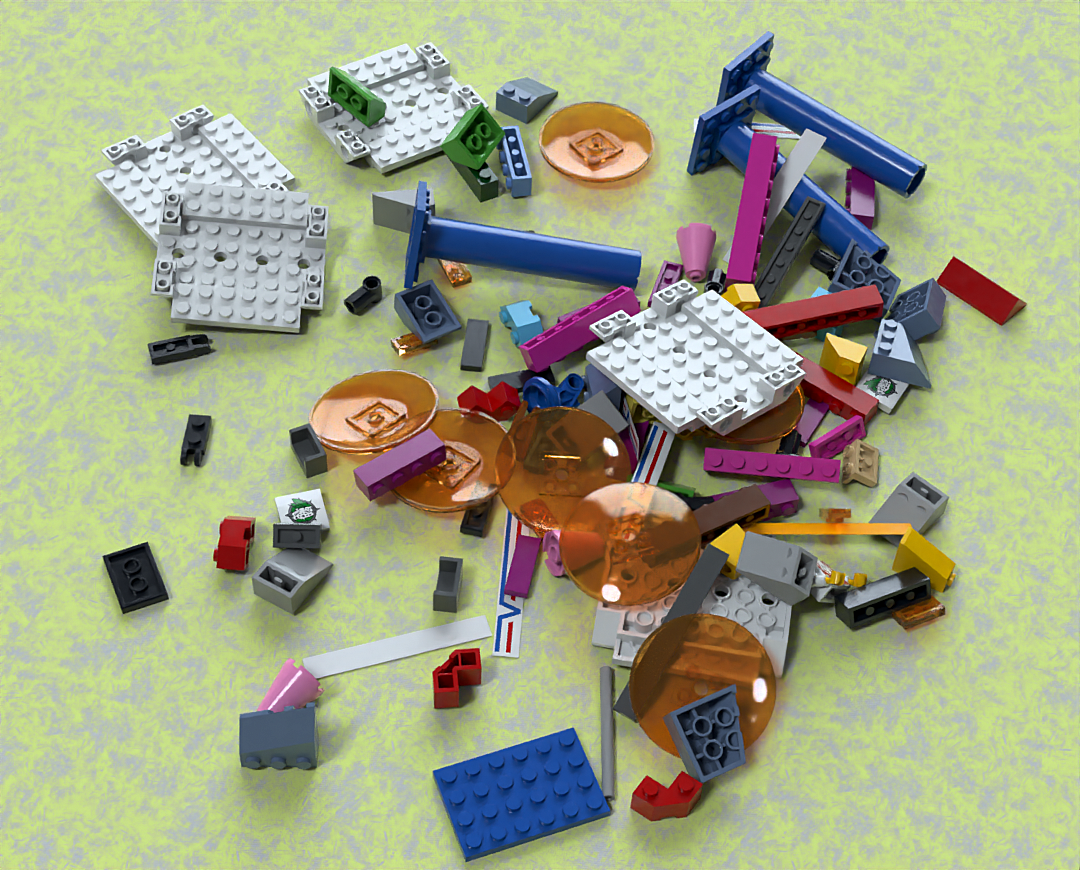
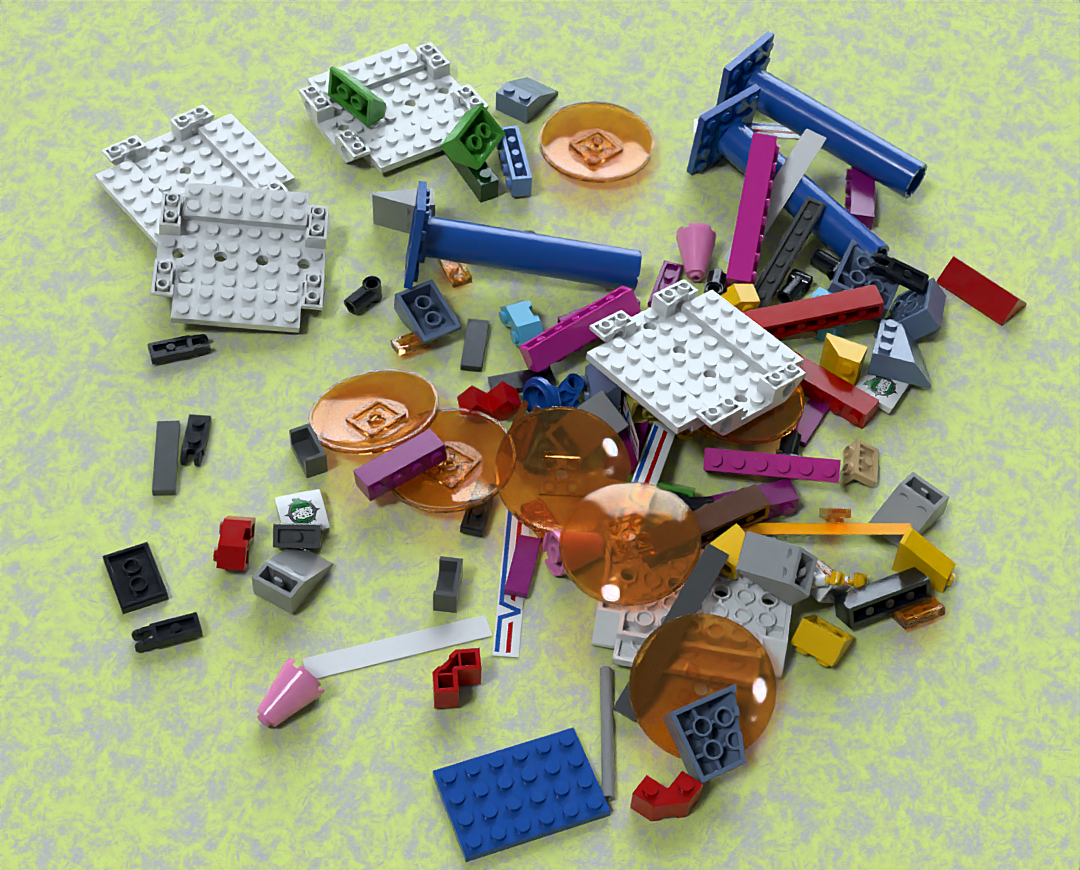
(166, 458): none -> dark grey tile
(167, 632): none -> black hinge
(279, 738): sand blue wedge -> none
(795, 285): none -> black piece
(821, 640): none -> yellow slope
(838, 438): dark pink plate -> none
(899, 272): none -> black hinge

